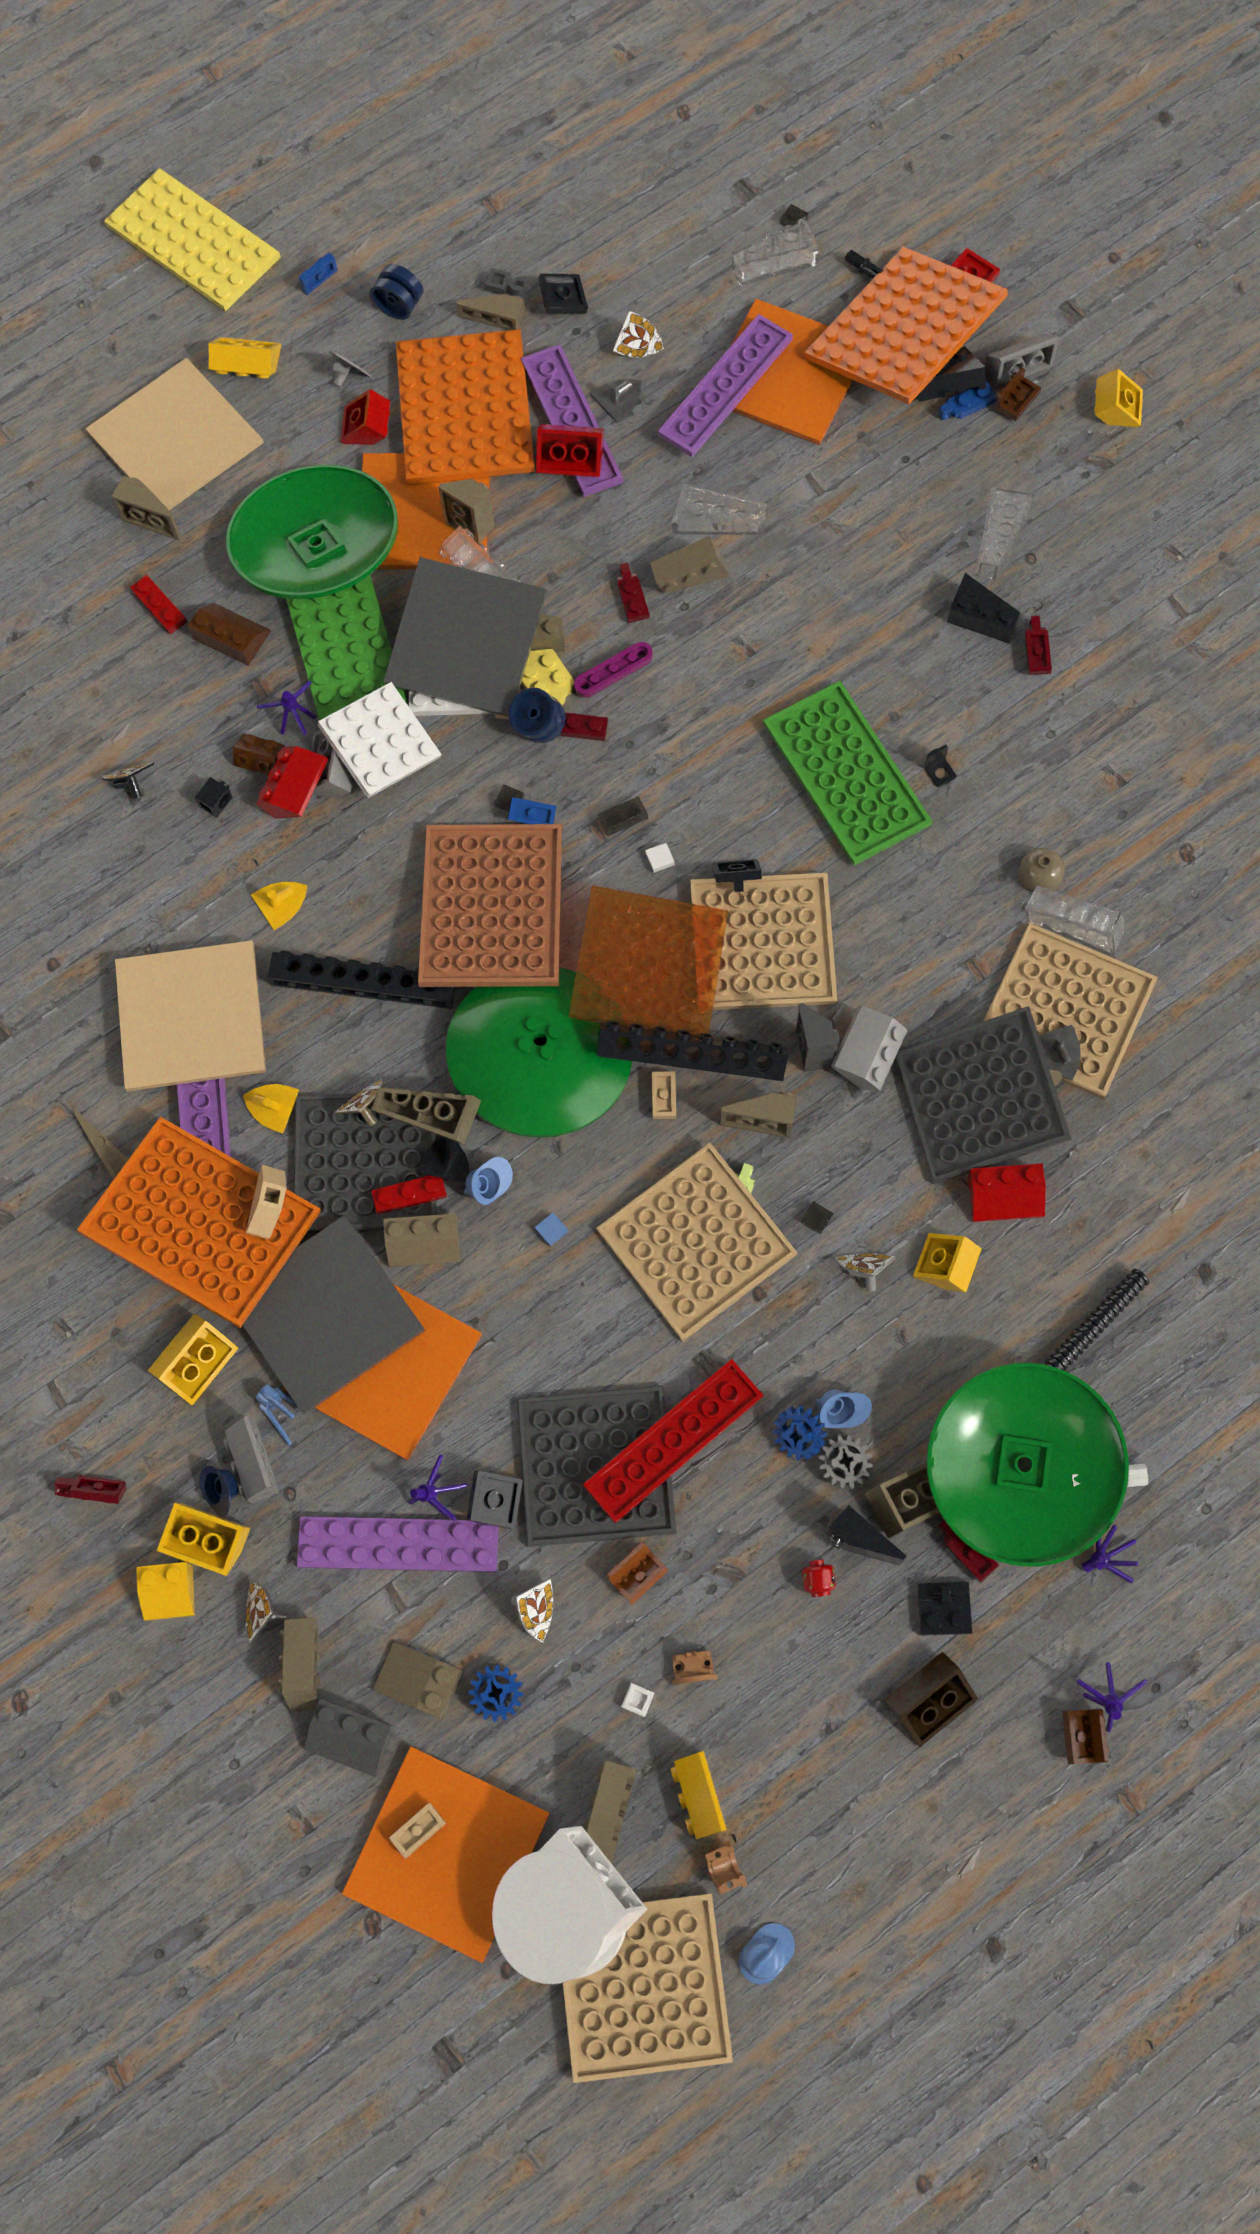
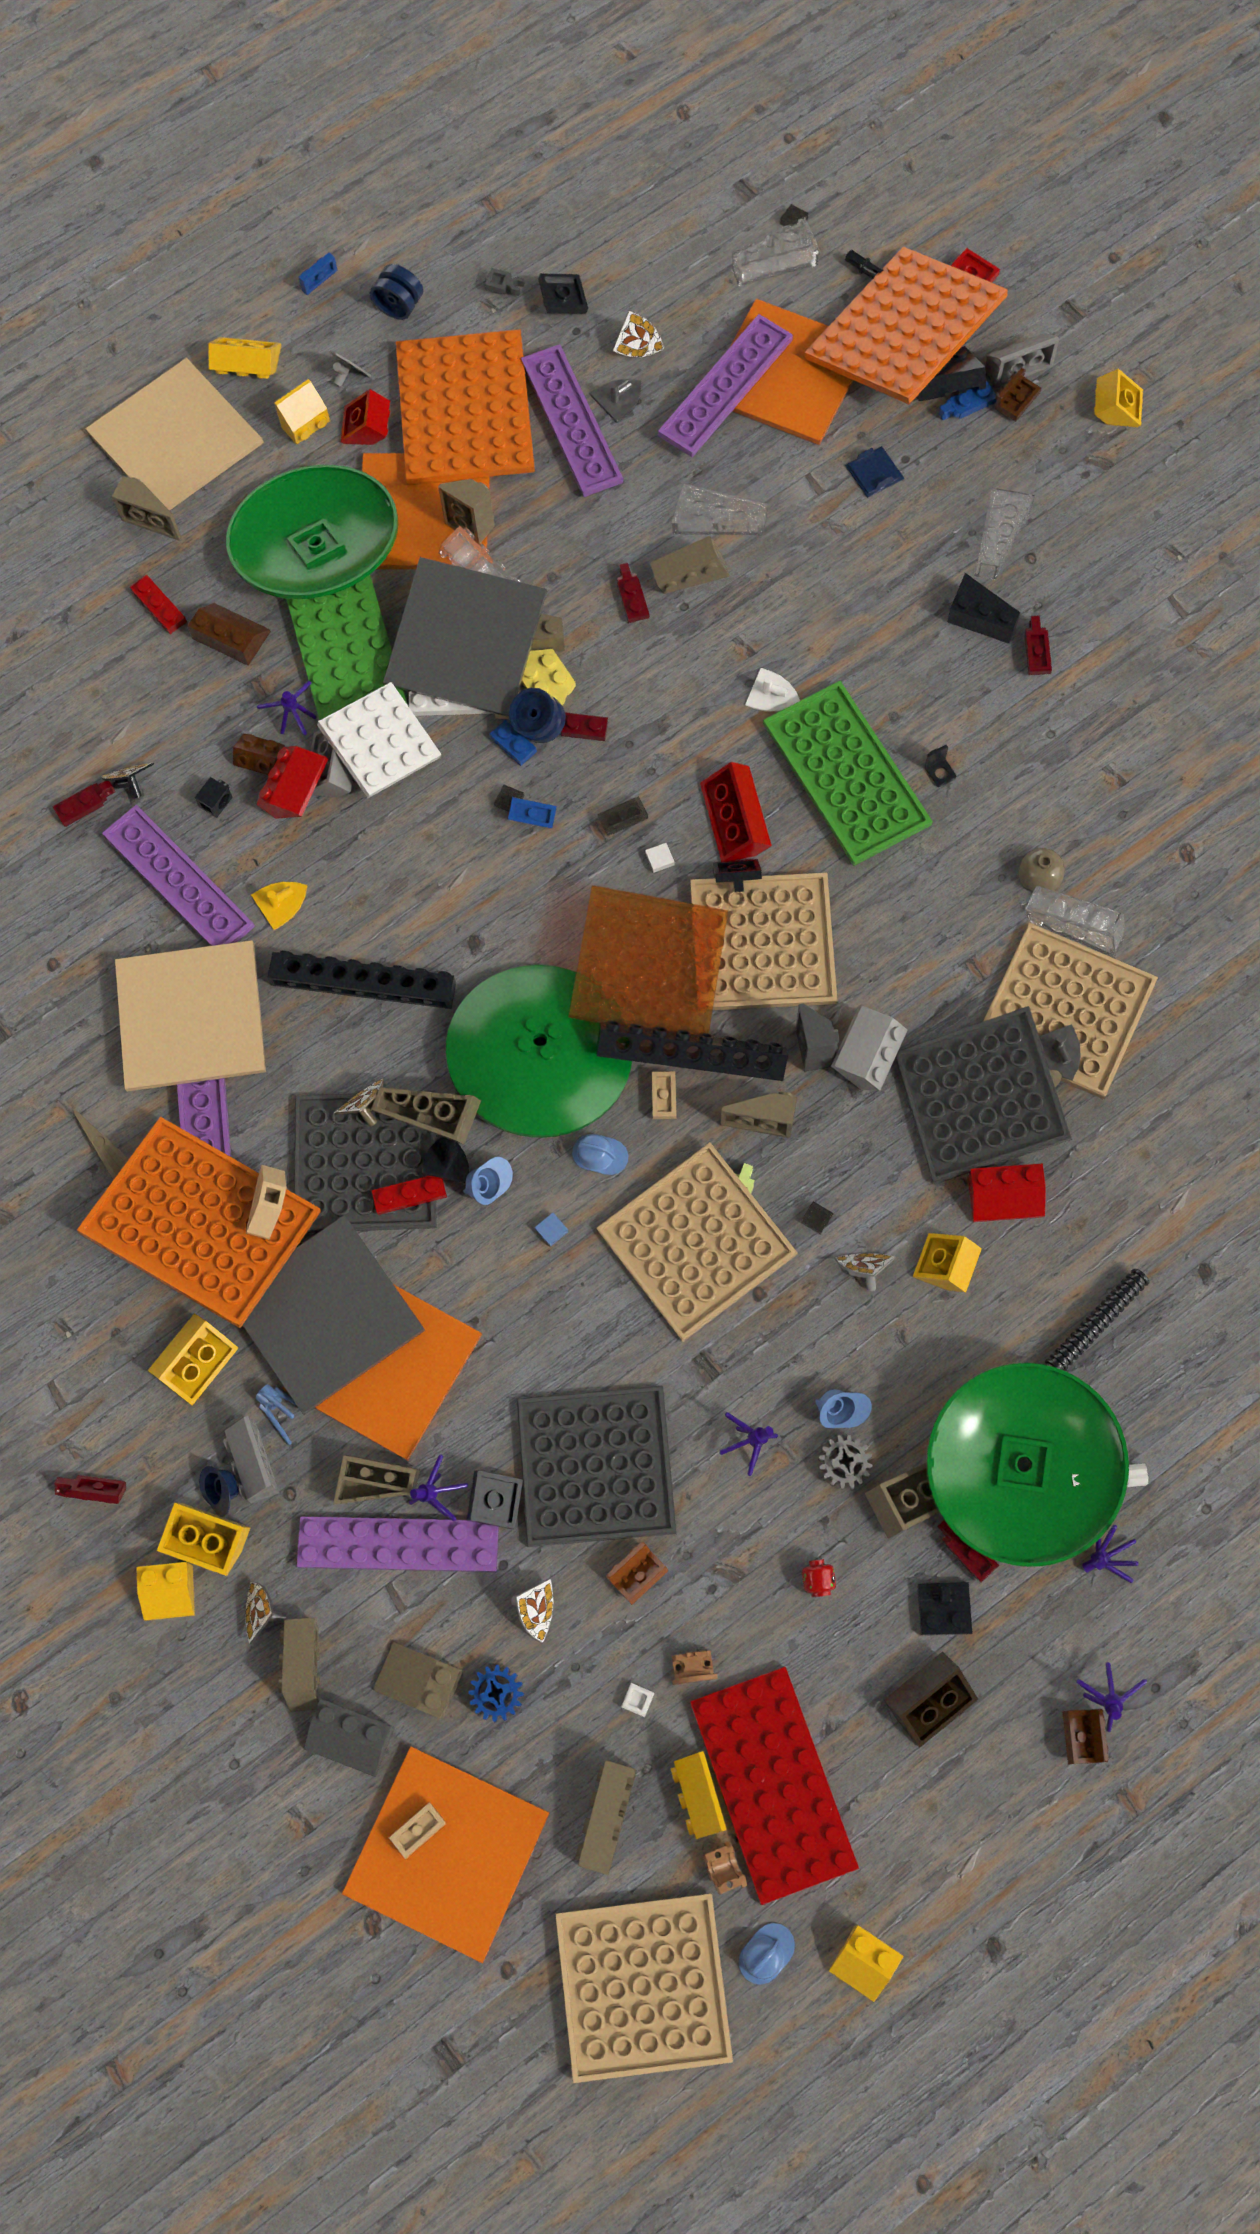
(83, 802): none -> dark red hinge
(177, 879): none -> medium lavender plate
(192, 239): light yellow plate -> none
(271, 1105): yellow shield -> none
(302, 412): none -> slope
(371, 1479): none -> dark tan wedge
(422, 1240): dark tan slope -> none
(491, 906): nougat plate -> none
(496, 310): dark tan slope -> none
(513, 743): none -> blue plate
(563, 1910): white brick -> none
(569, 450): red slope -> none
(600, 1154): none -> medium blue piece
(613, 669): magenta plate -> none
(672, 1441): red plate -> none
(735, 813): none -> red slope
(755, 1438): none -> dark purple plant
(771, 693): none -> white shield
(774, 1785): none -> red plate
(799, 1432): blue gear -> none
(859, 1537): black slope -> none
(865, 1963): none -> yellow slope
(874, 471): none -> dark blue piece

